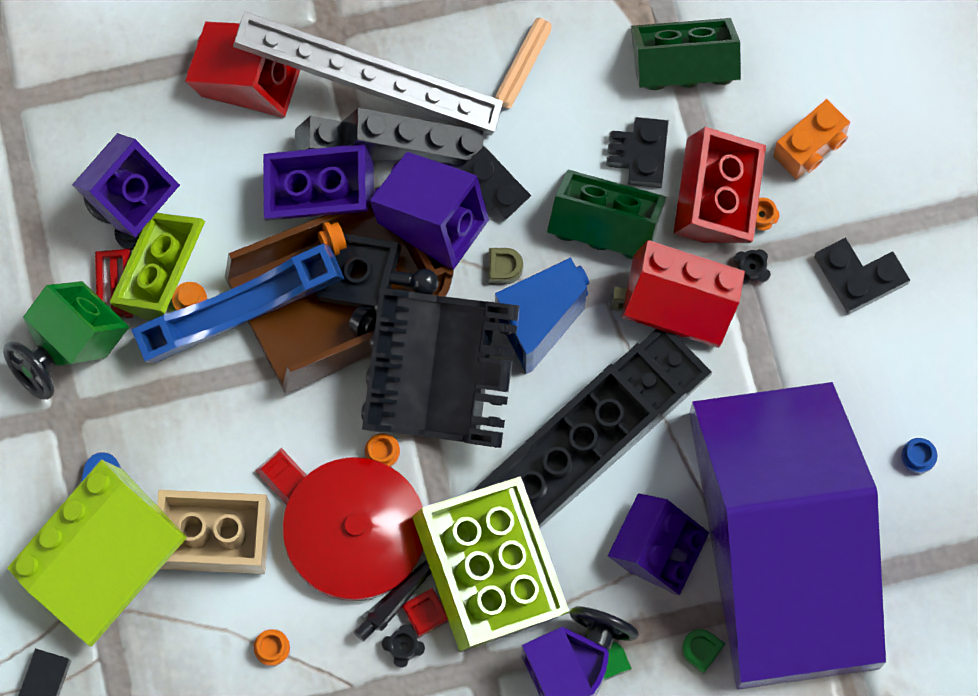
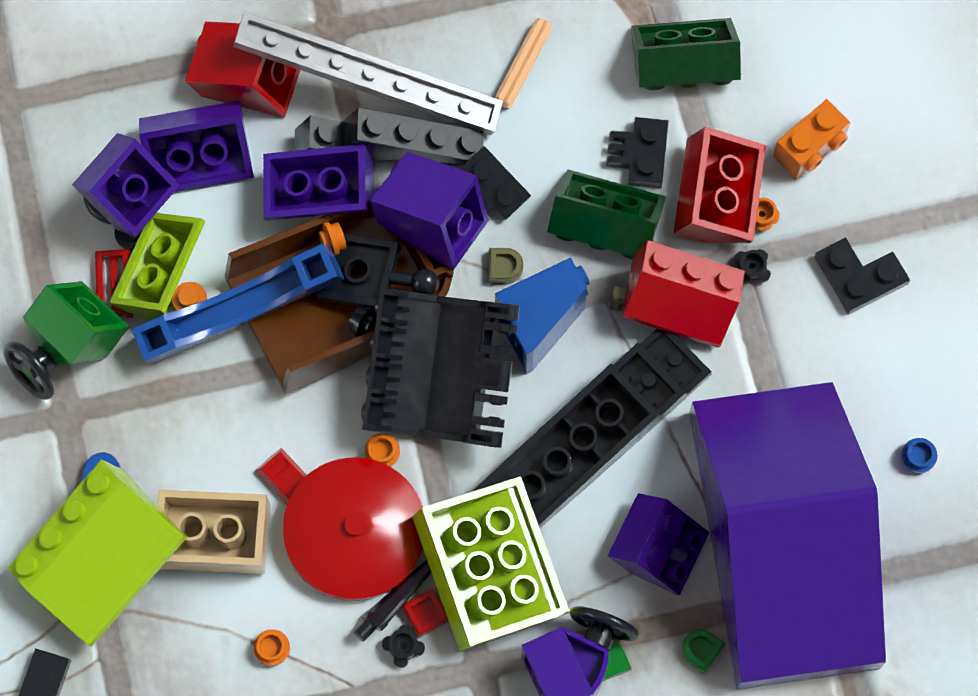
(200, 144): none -> dark purple slope

